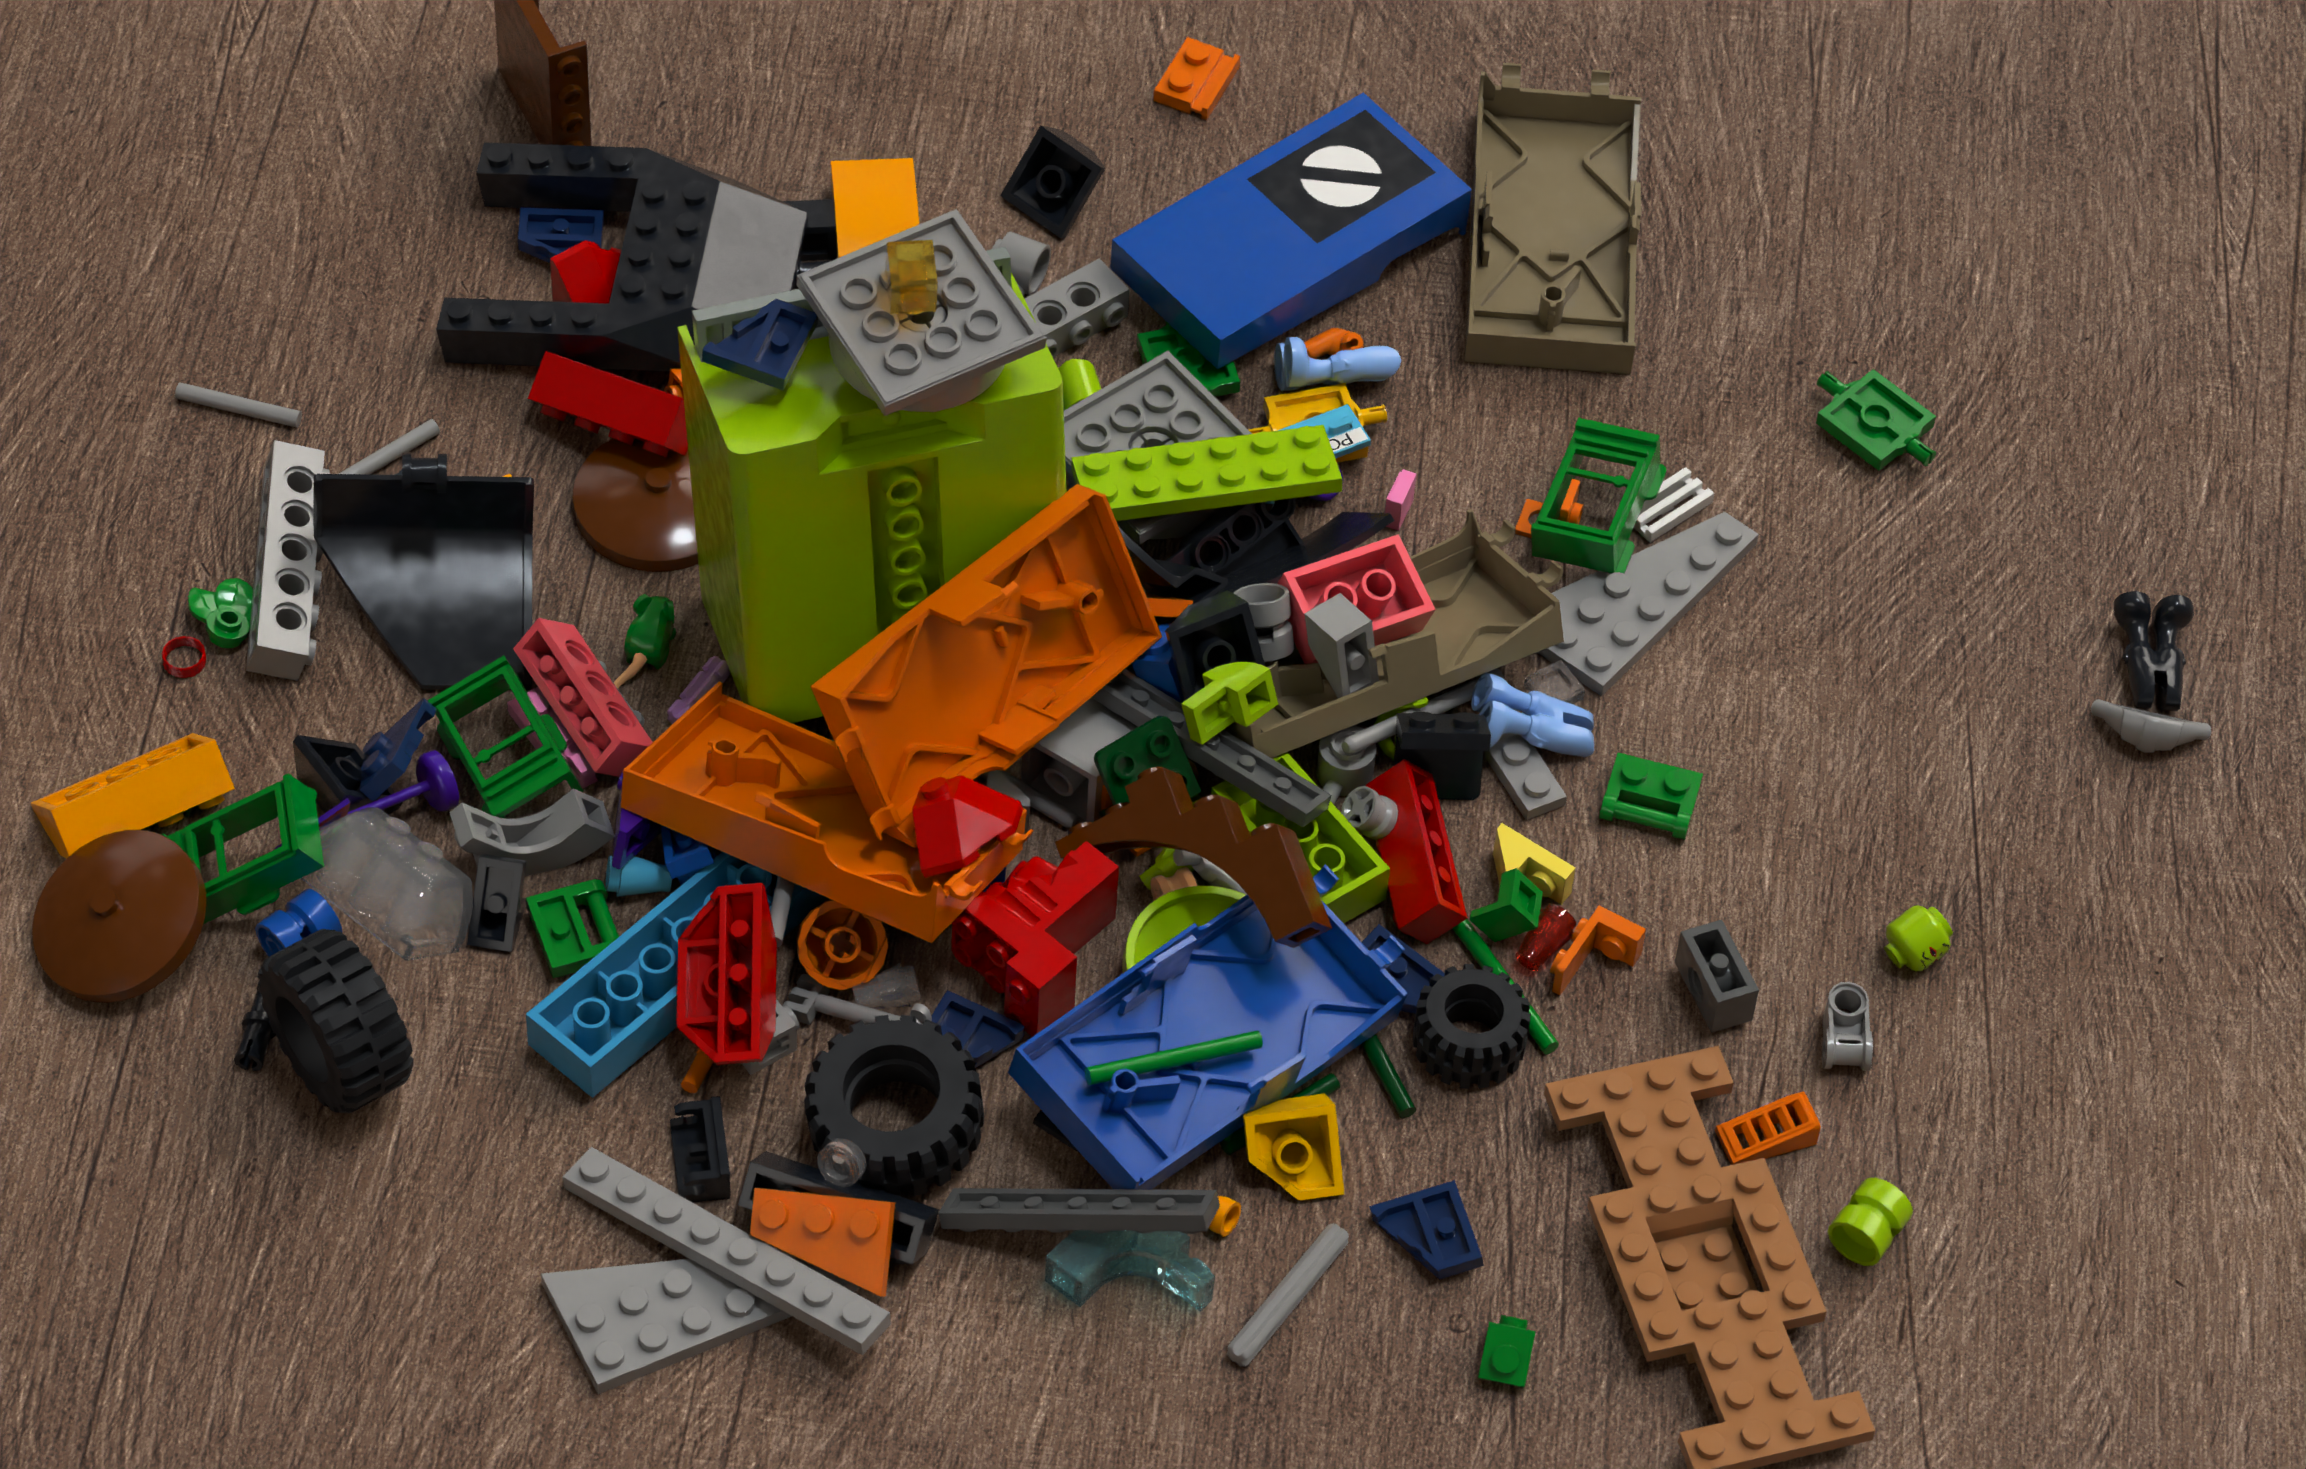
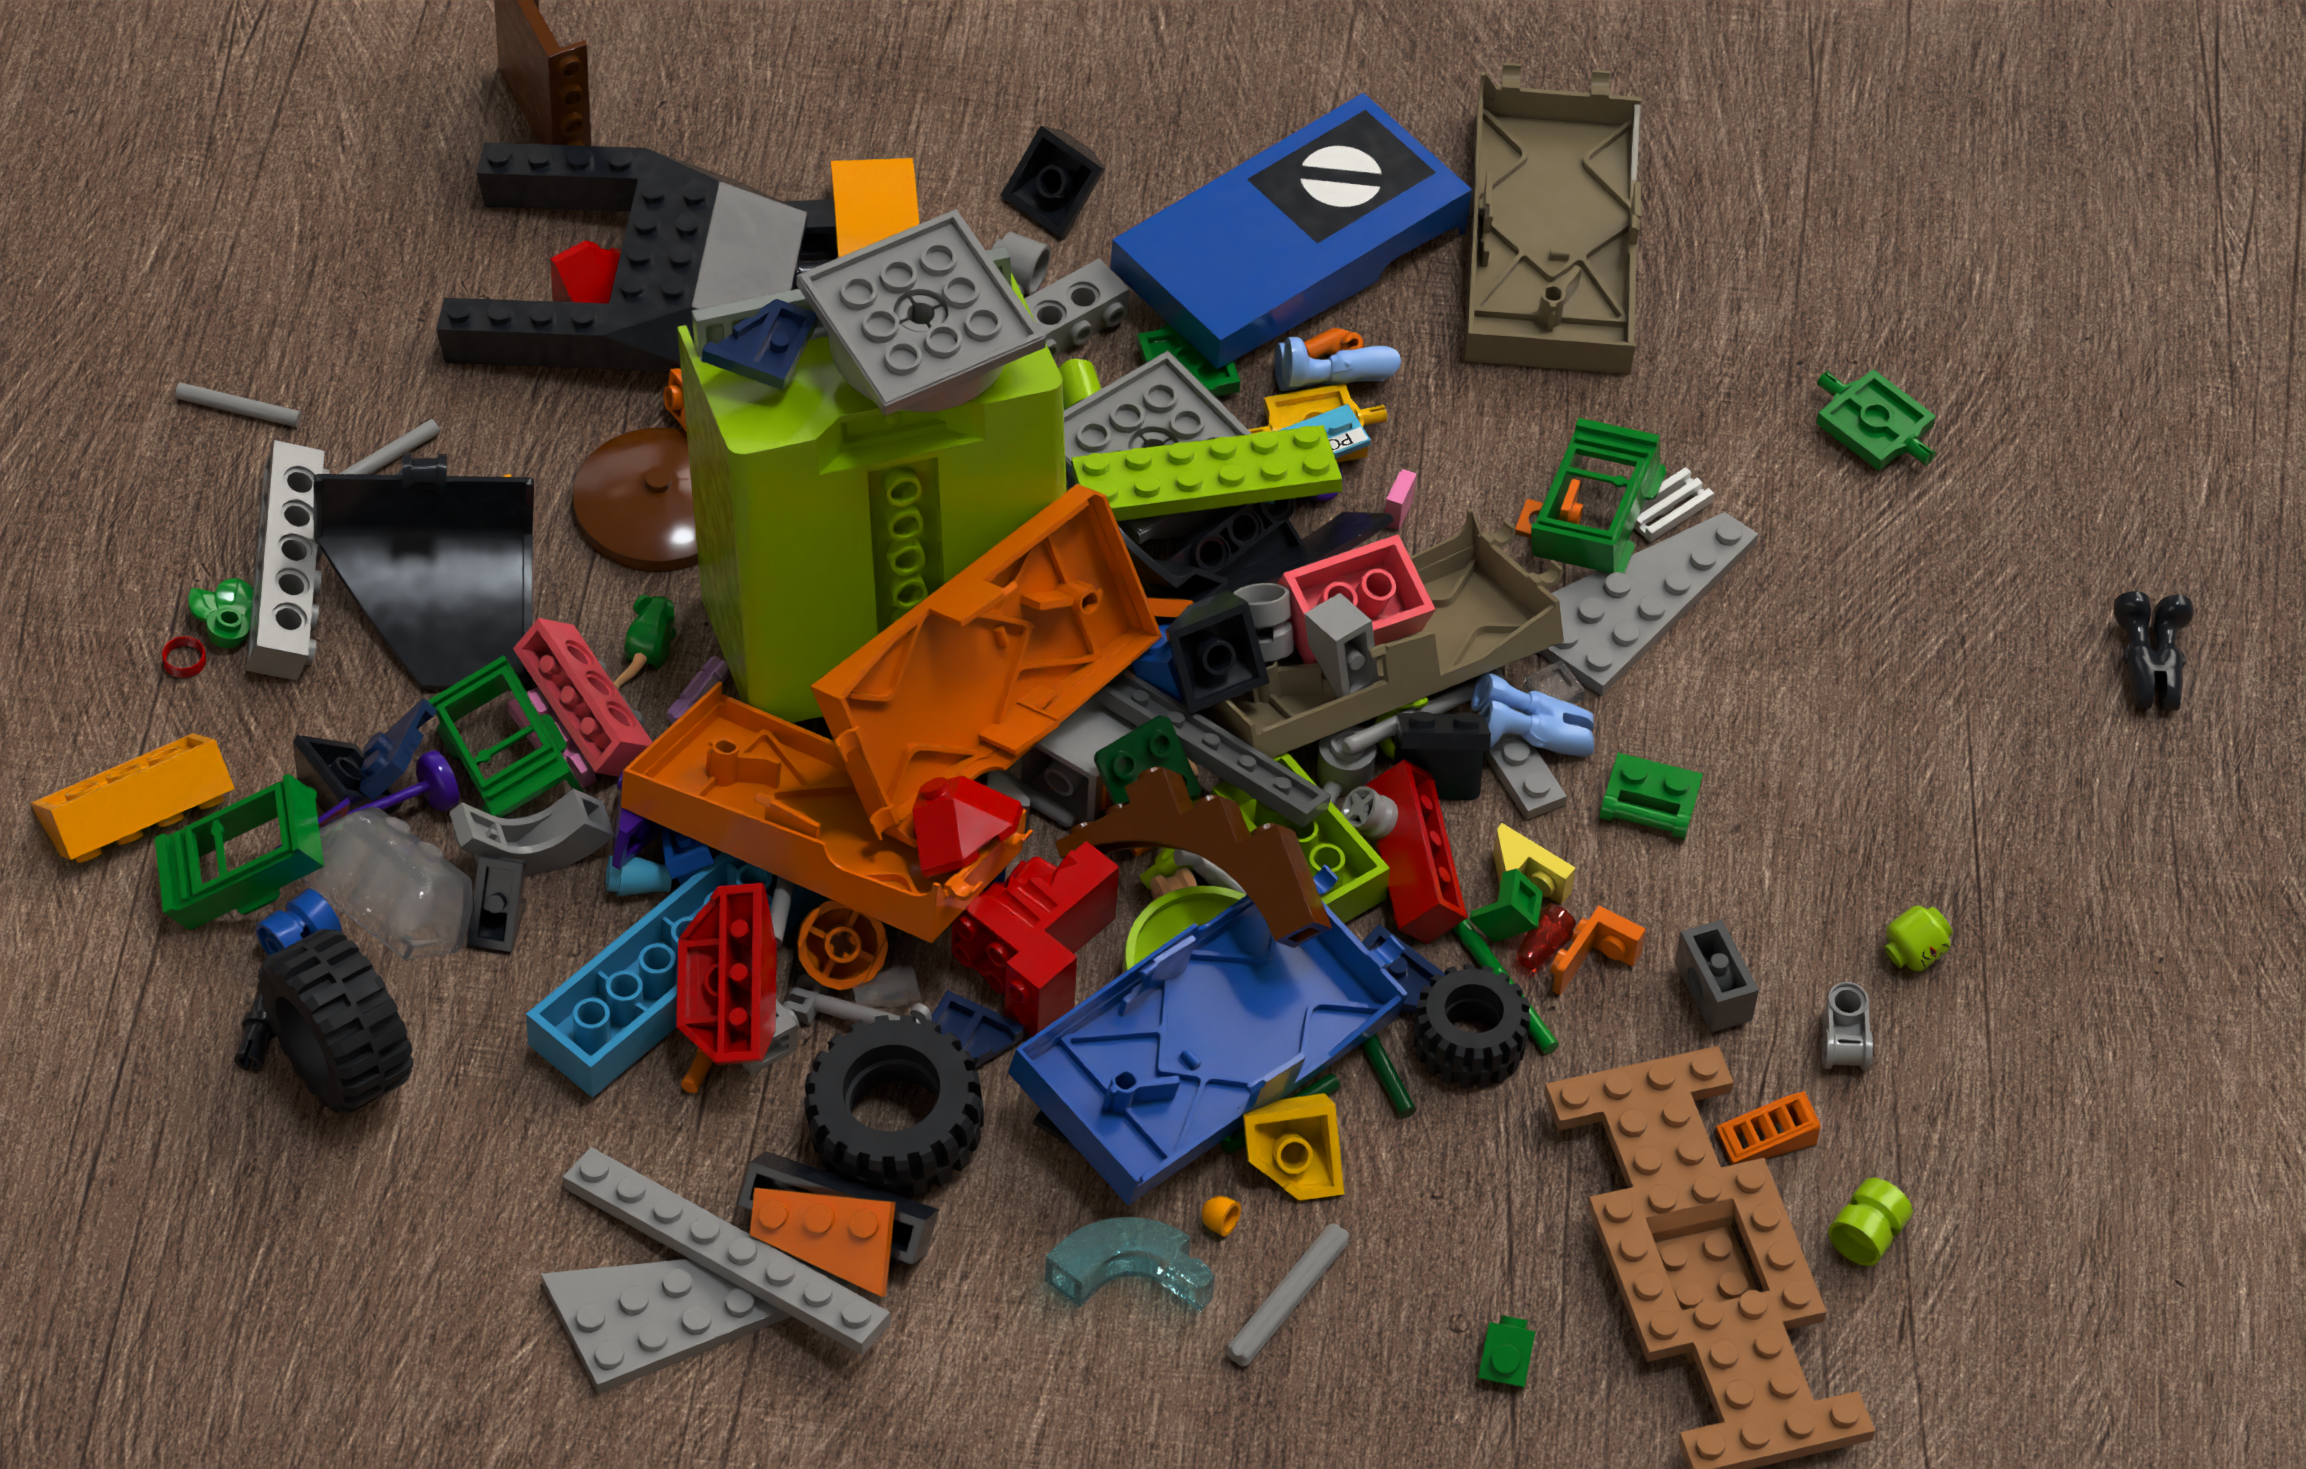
(119, 916): reddish brown dish -> none
(552, 231): dark blue wing -> none
(562, 929): green plate -> none
(611, 403): red brick -> none
(700, 1151): black hinge -> none
(841, 1162): clear tile -> none
(911, 277): clear yellow brick -> none
(1079, 1210): dark grey plate -> none
(1176, 1056): green bar -> none
(1196, 78): orange plate -> none
(1231, 694): lime brick -> none
(1432, 1229): dark blue wing -> none
(2147, 729): light grey piece -> none

